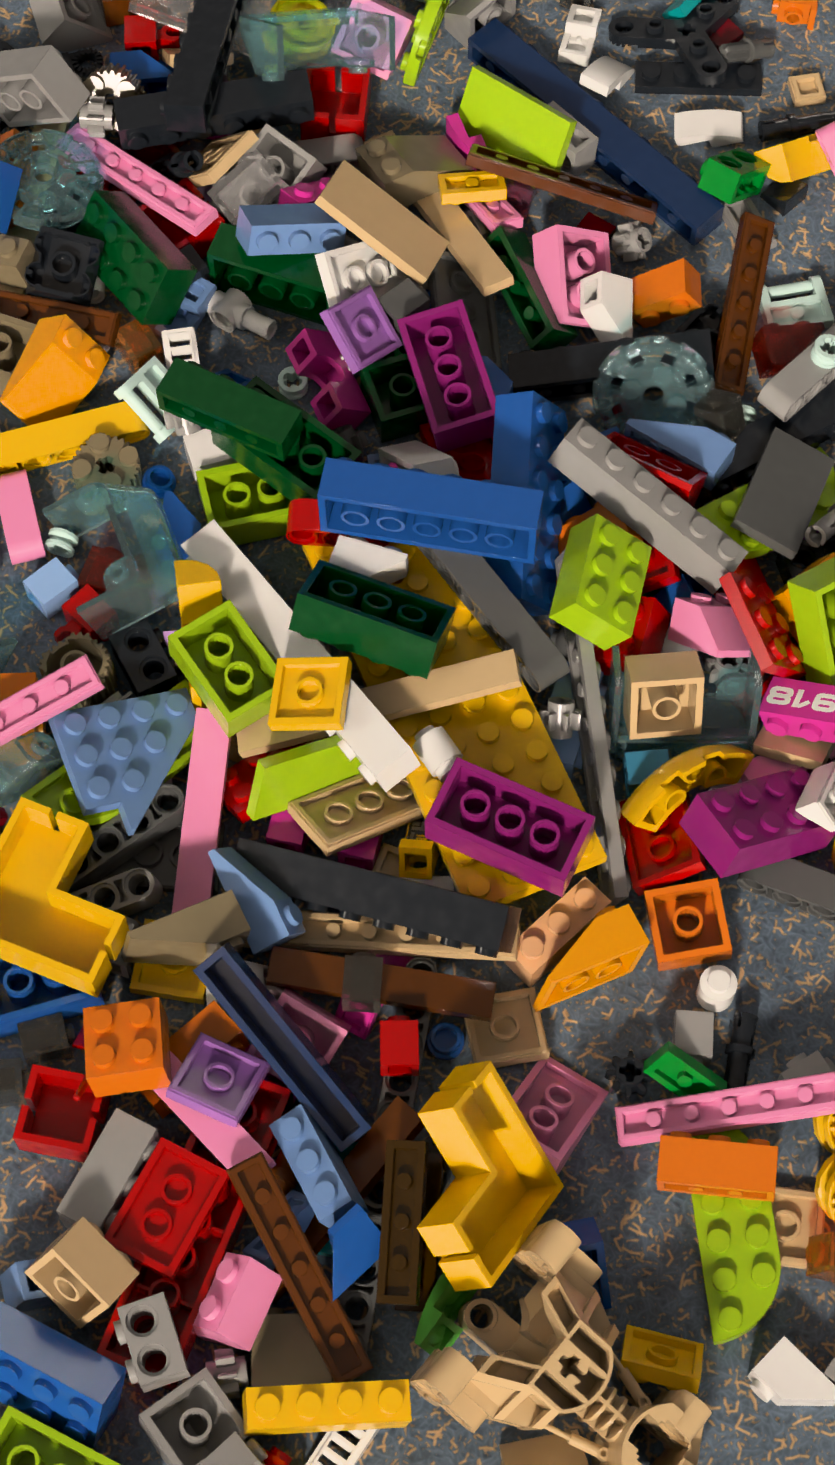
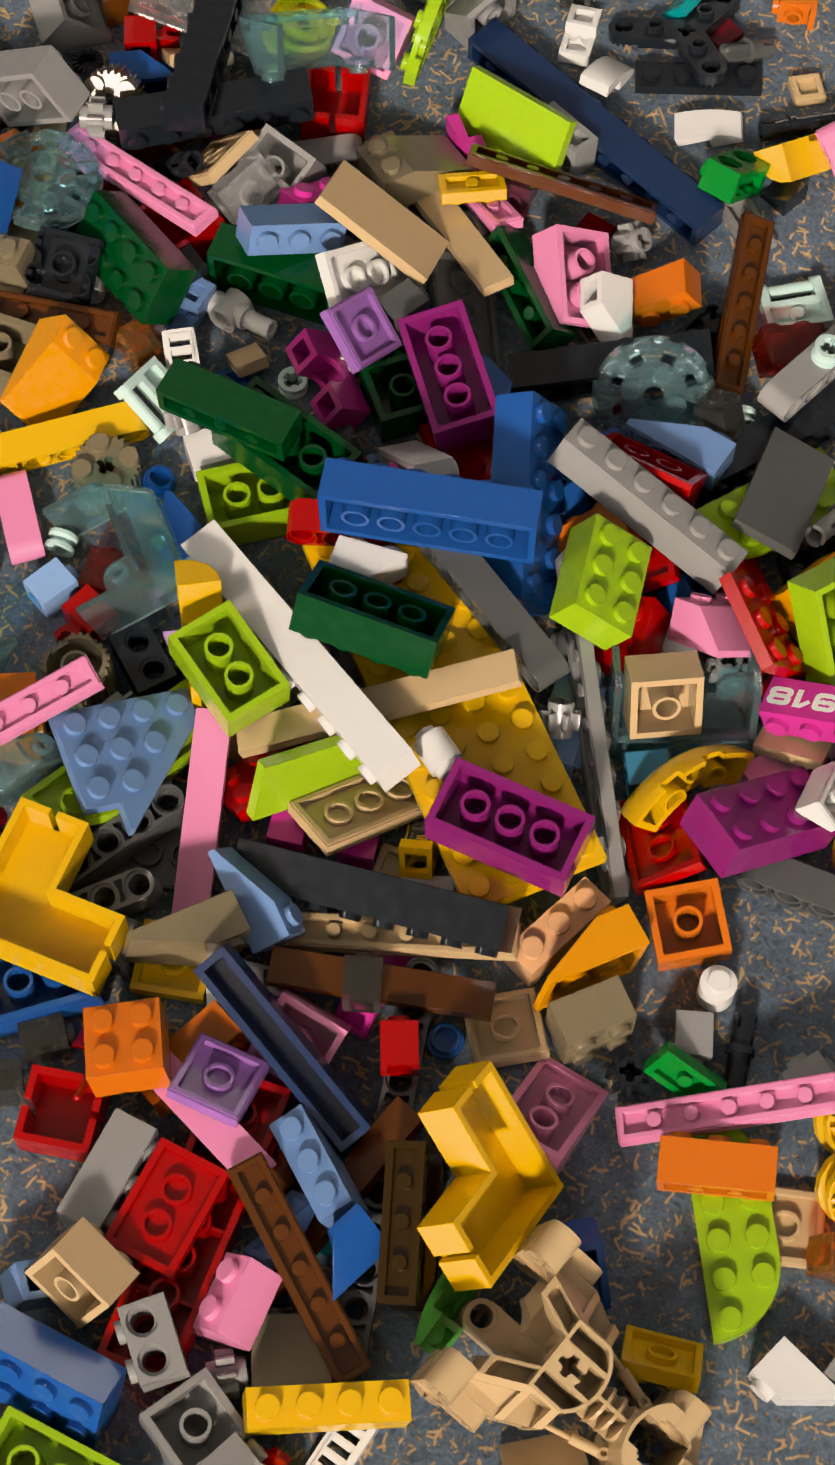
(247, 360): none -> tan tile
(310, 693): yellow plate -> none
(591, 1021): none -> dark tan brick

